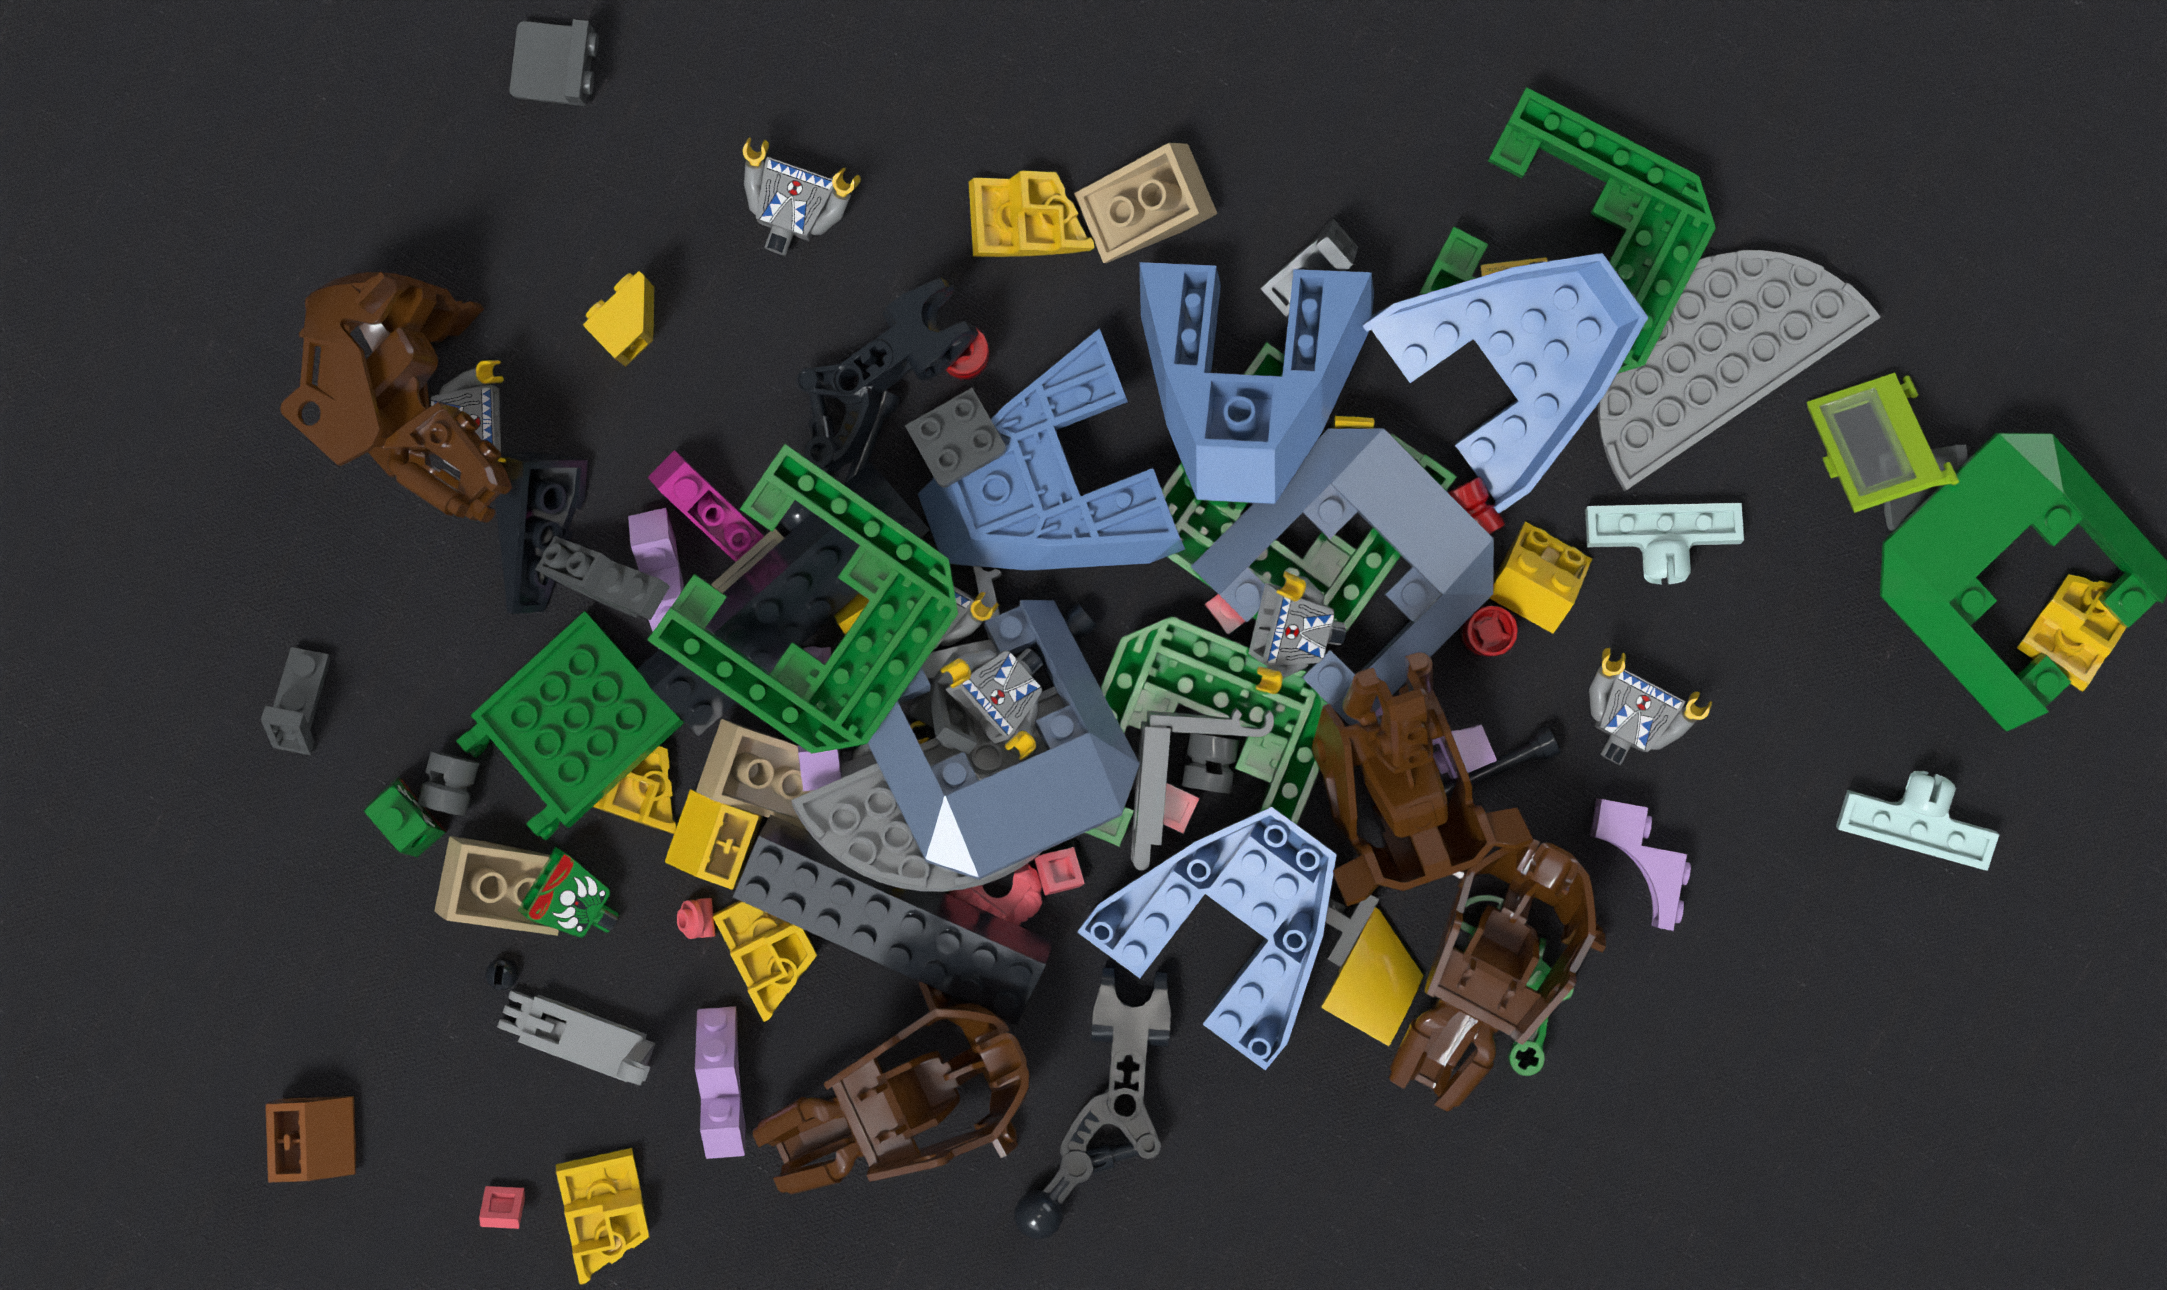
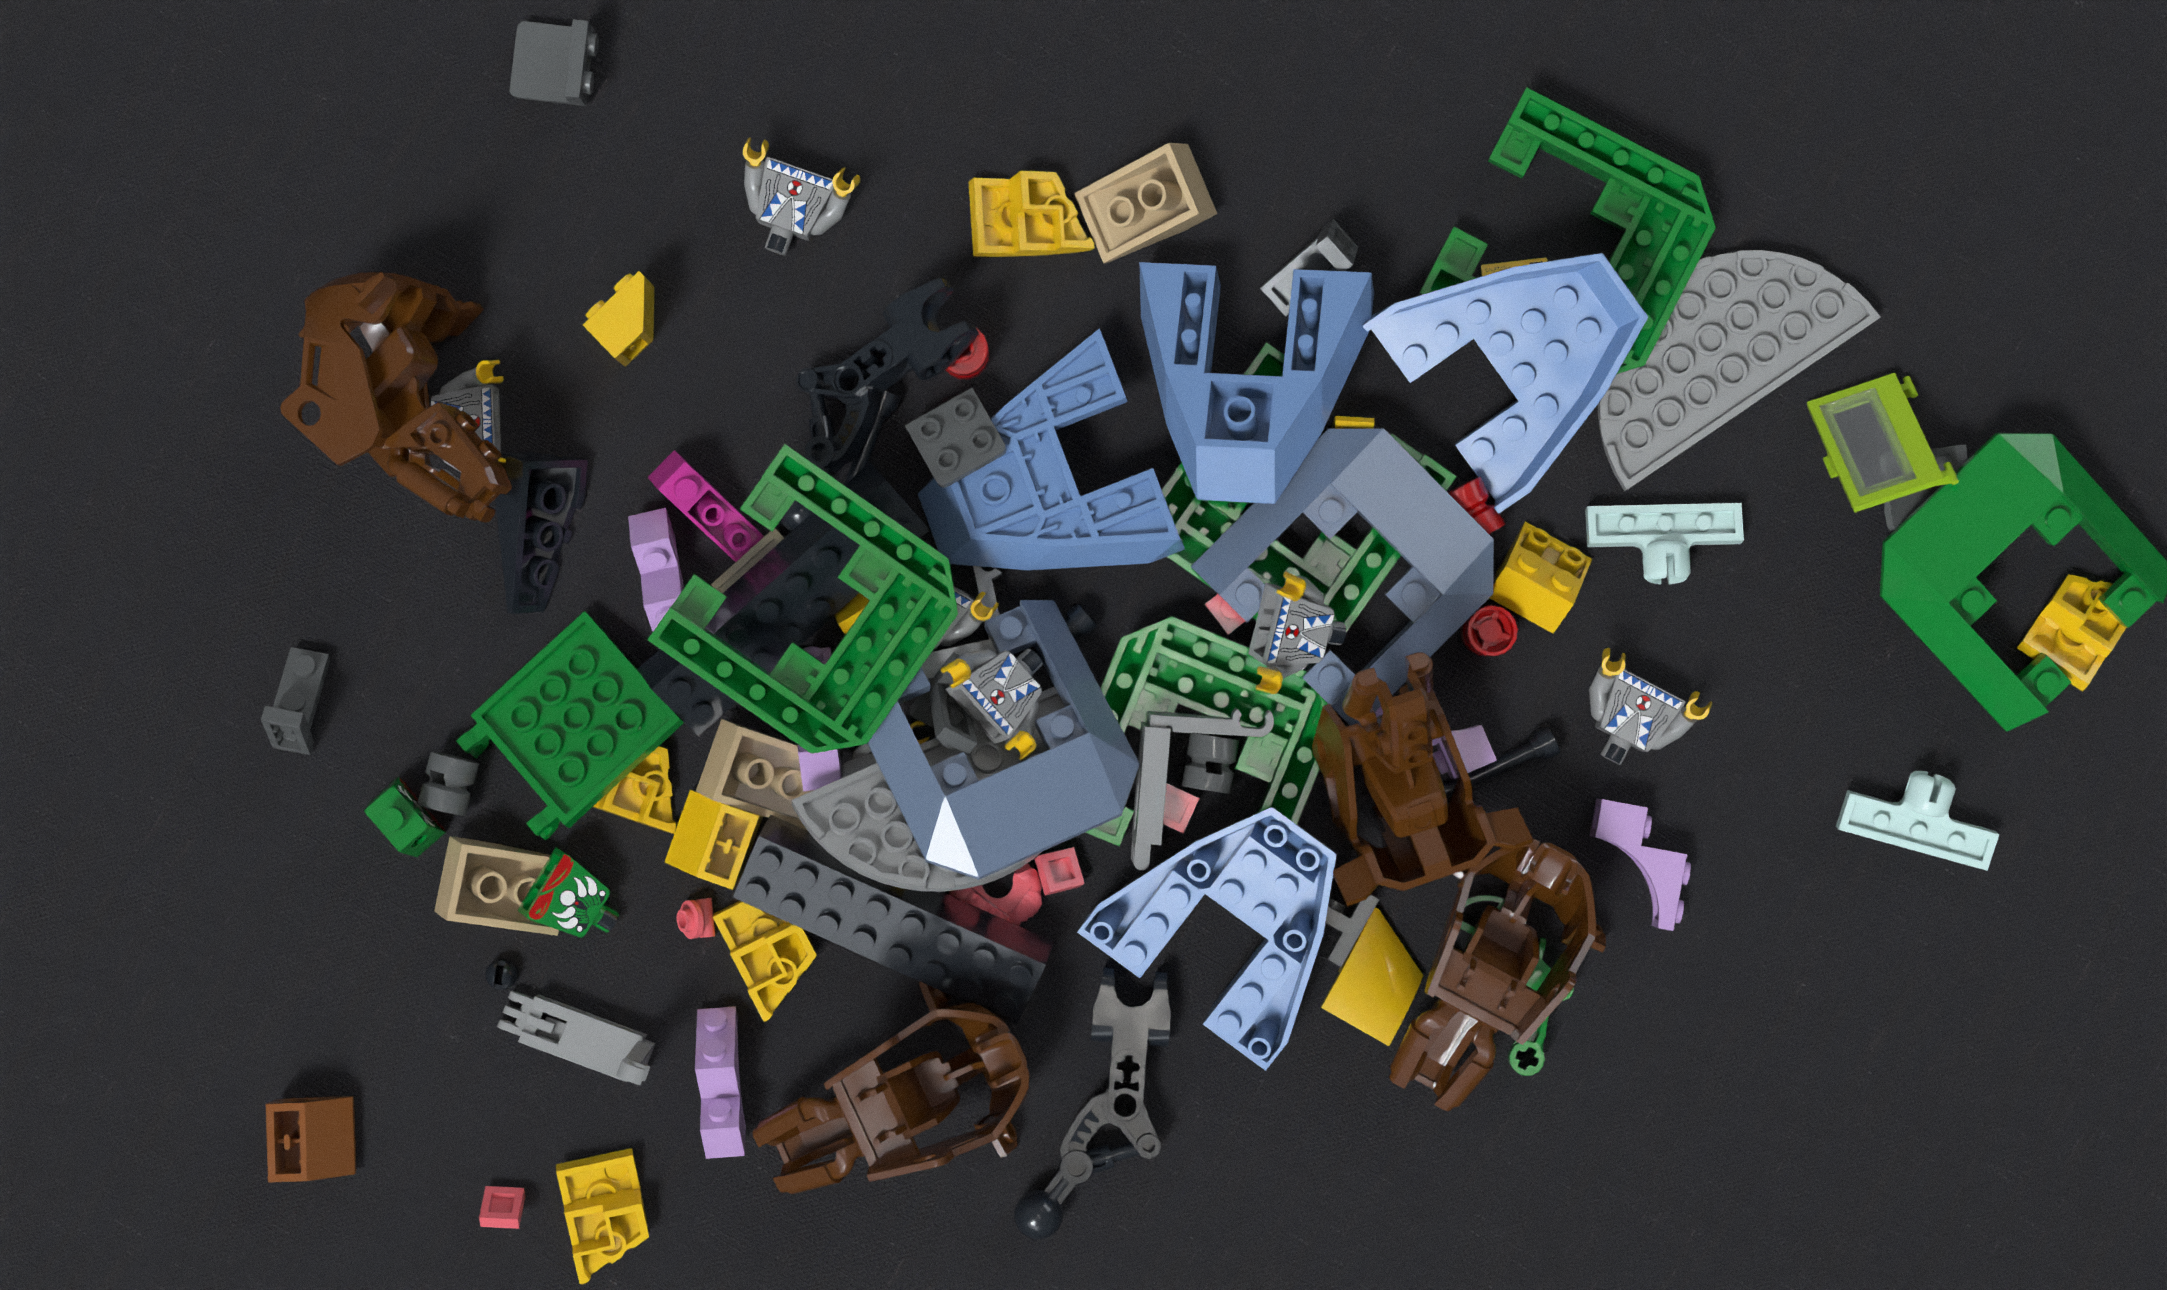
(602, 579): dark grey slope -> none

